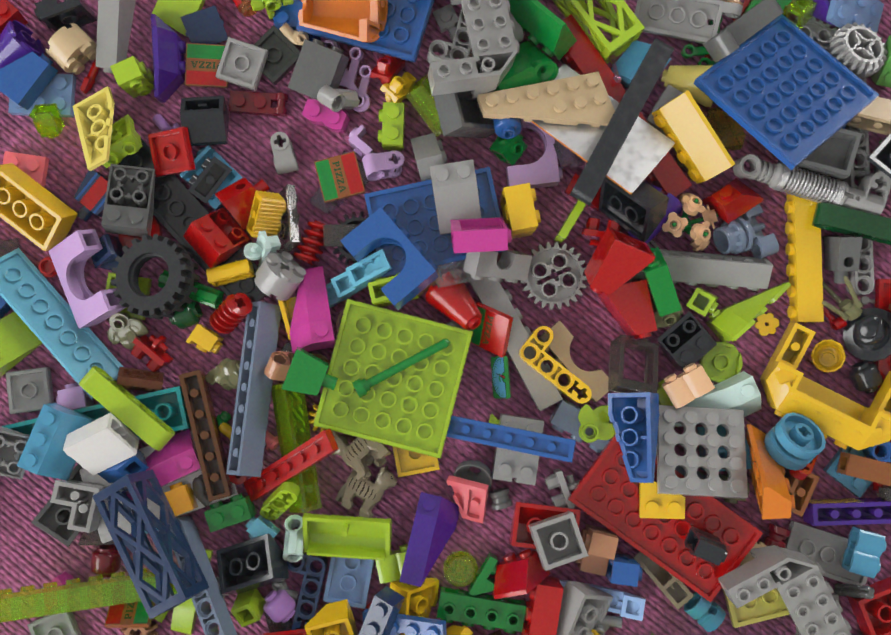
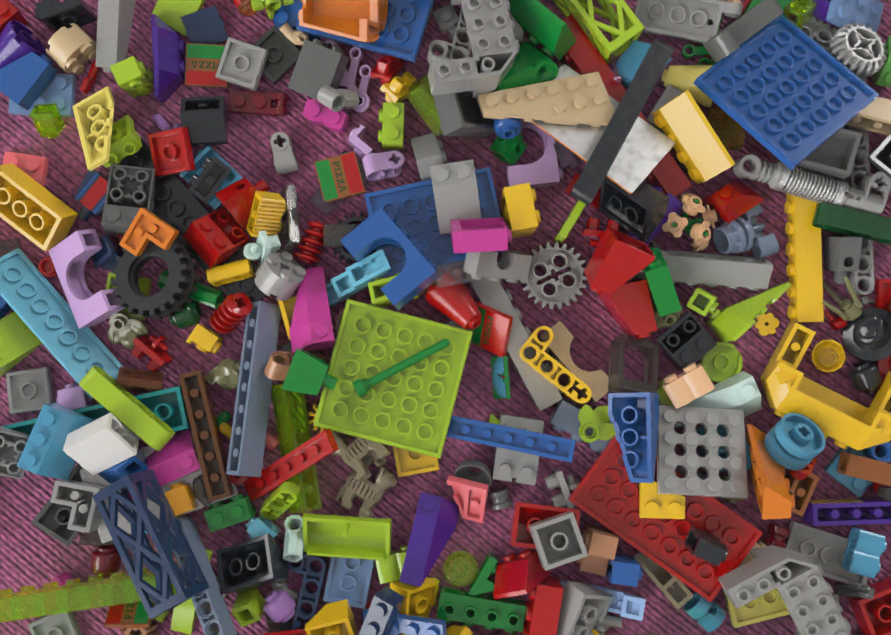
(145, 228): none -> orange plate

